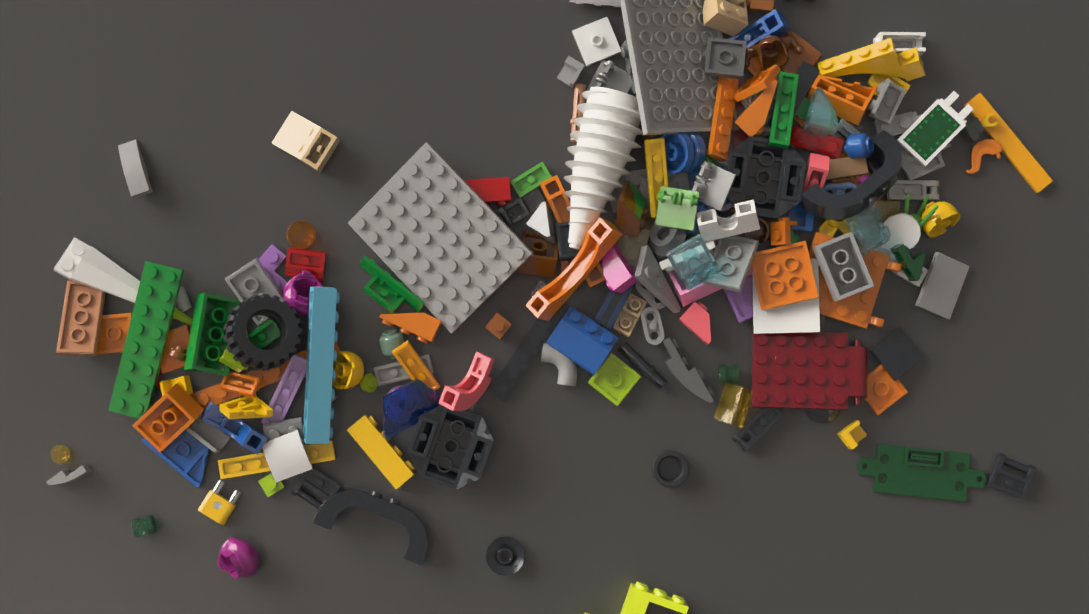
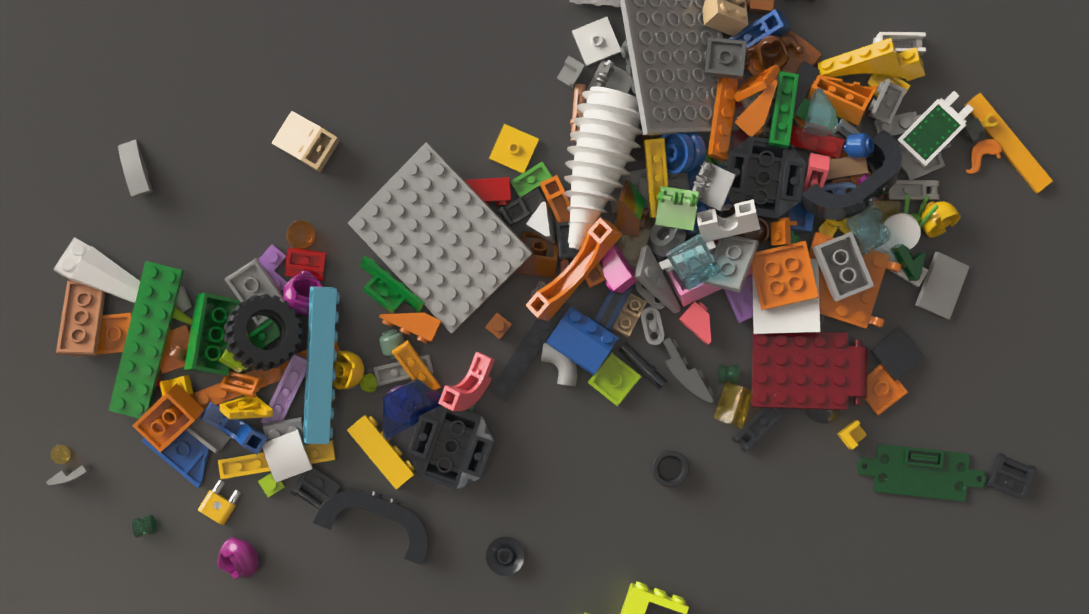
(514, 149): none -> yellow plate

